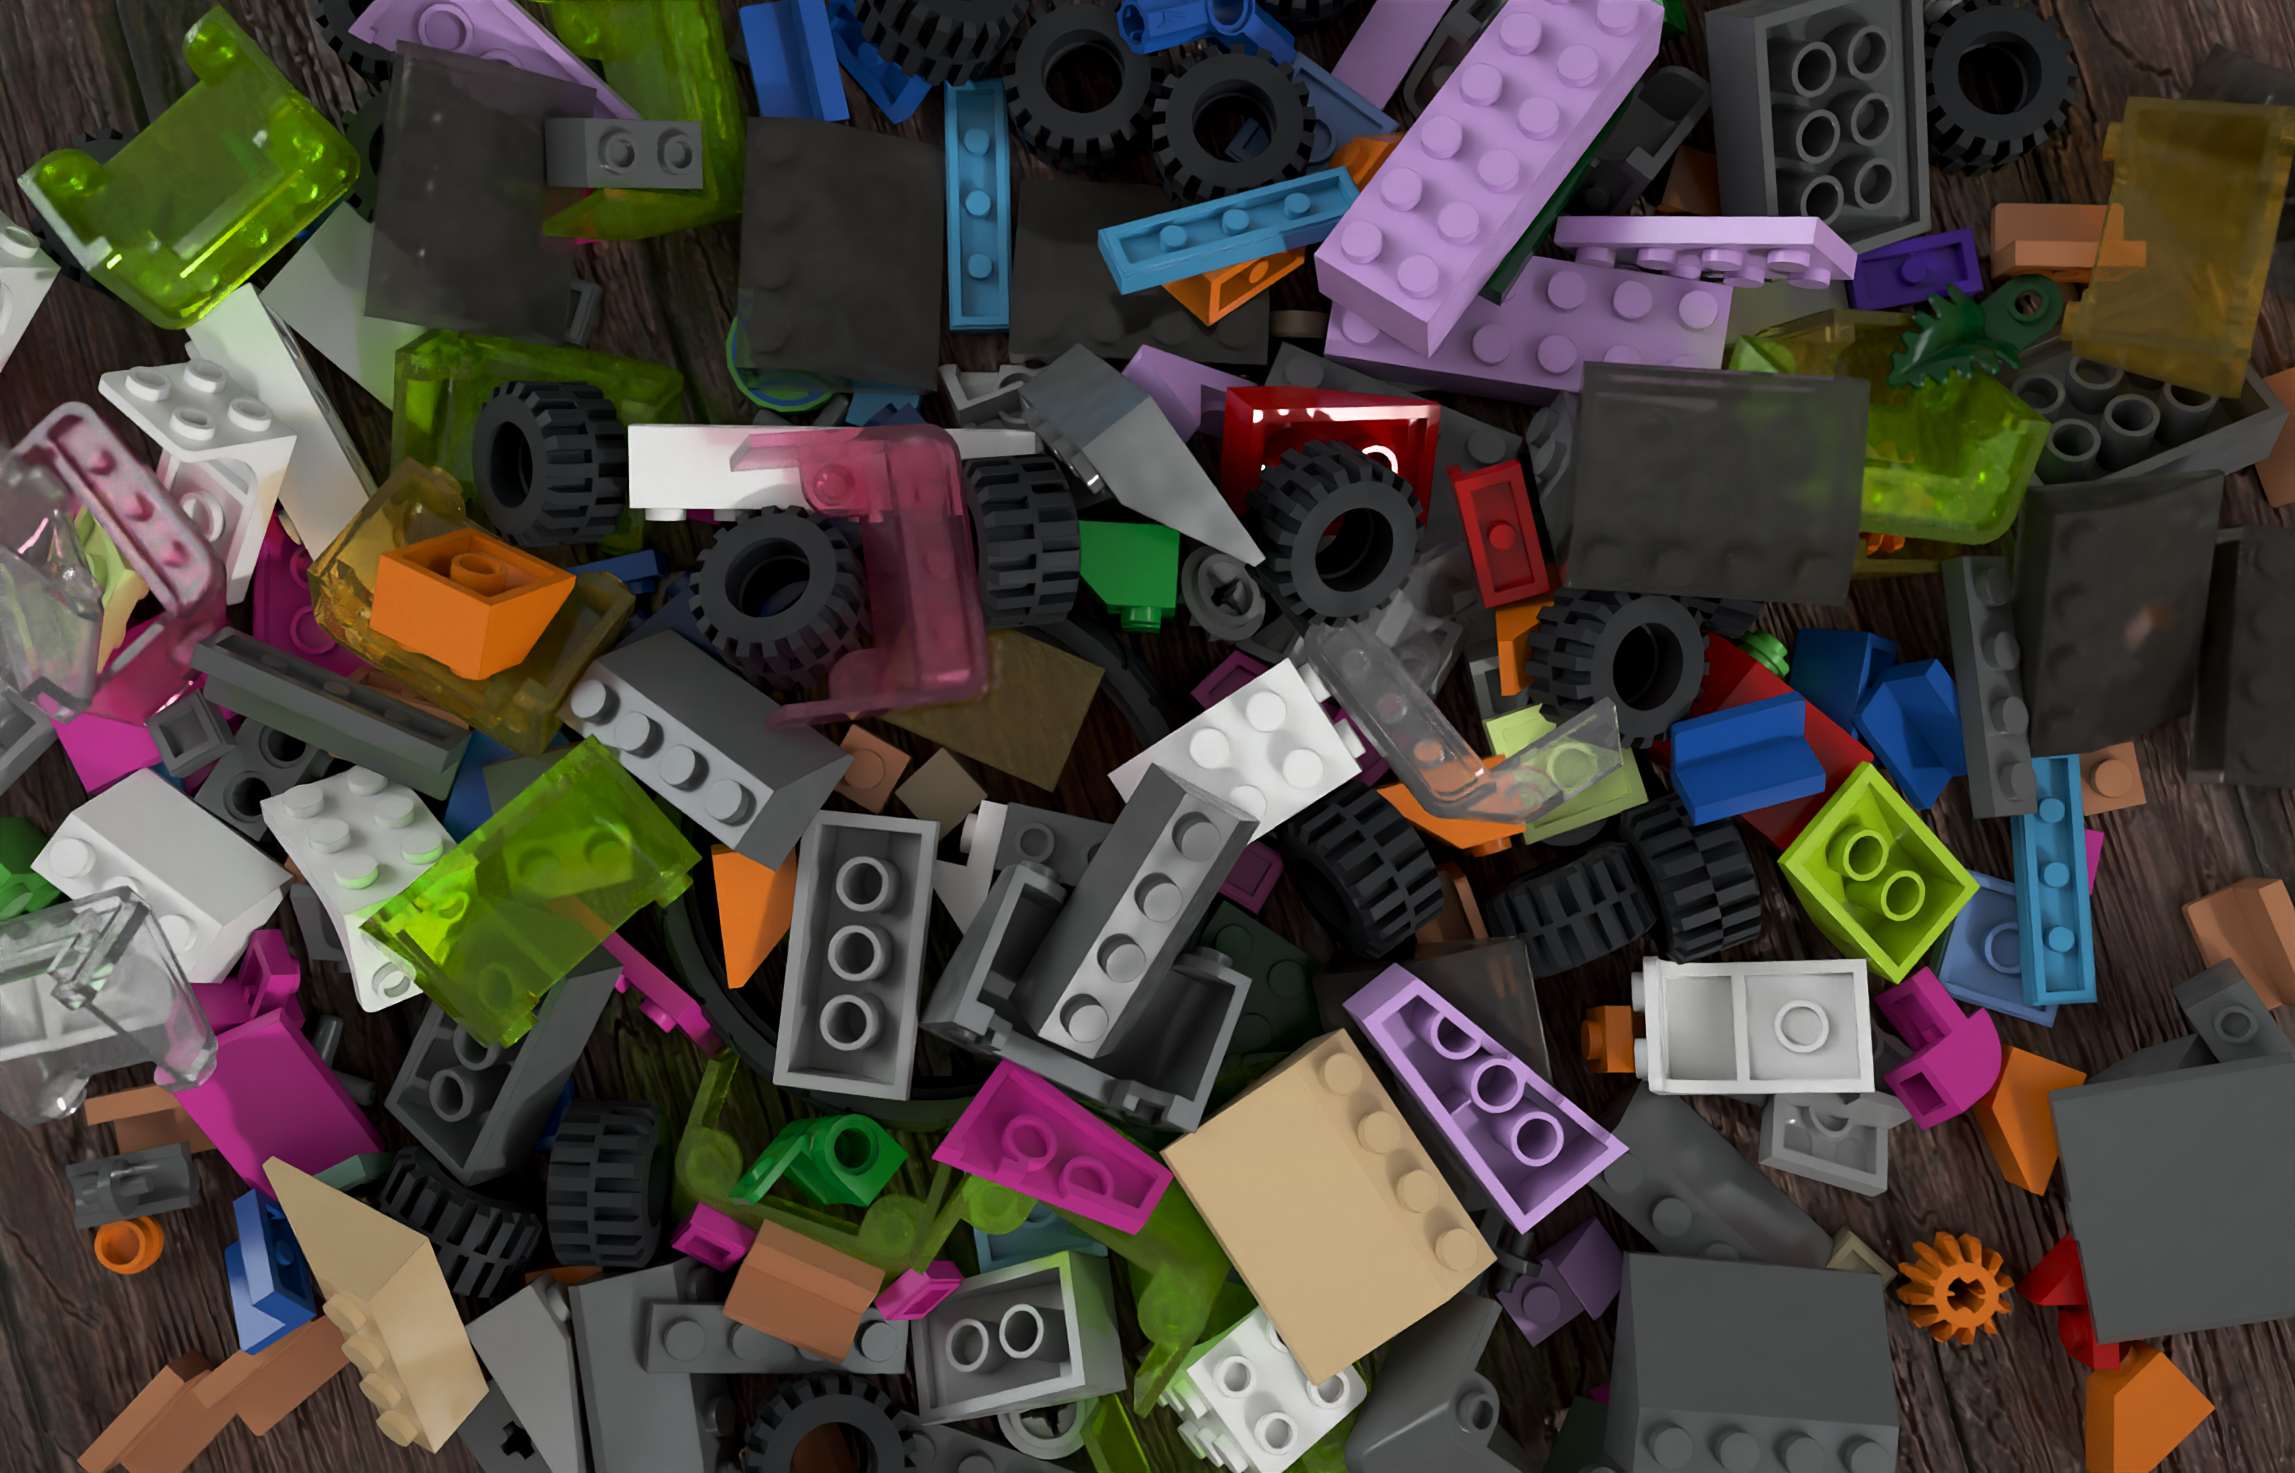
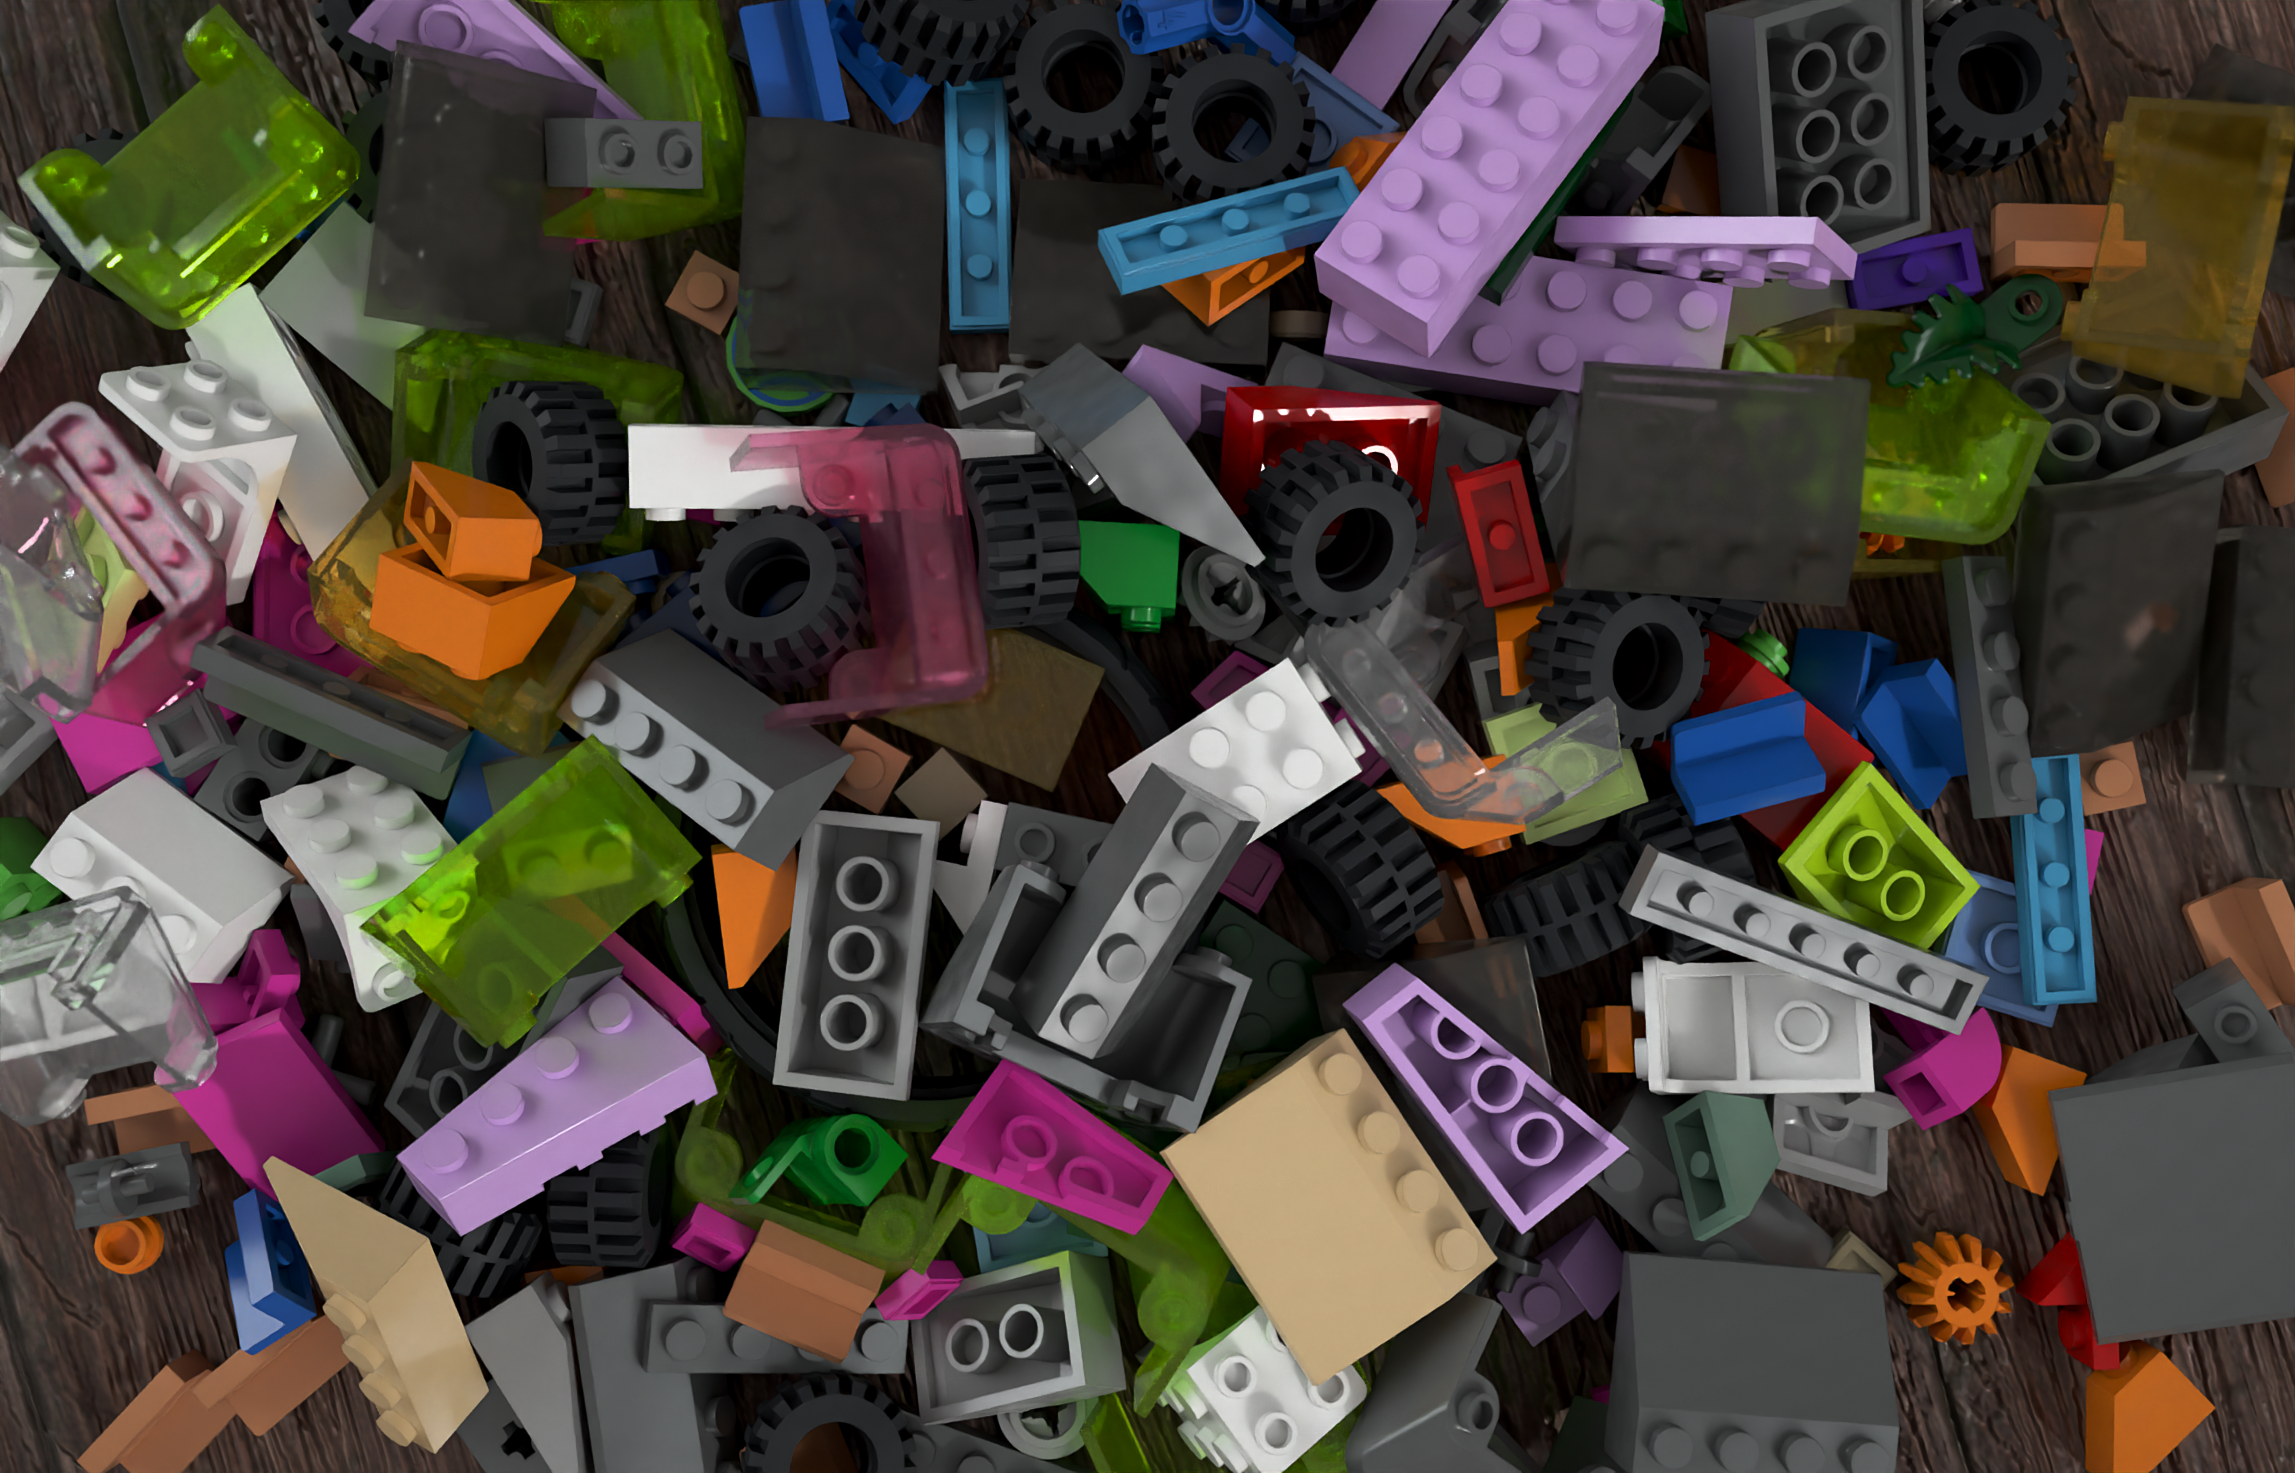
(471, 525): none -> orange slope
(556, 1107): none -> lavender wedge
(706, 295): none -> nougat plate
(1721, 1158): none -> sand green slope
(1801, 939): none -> plate

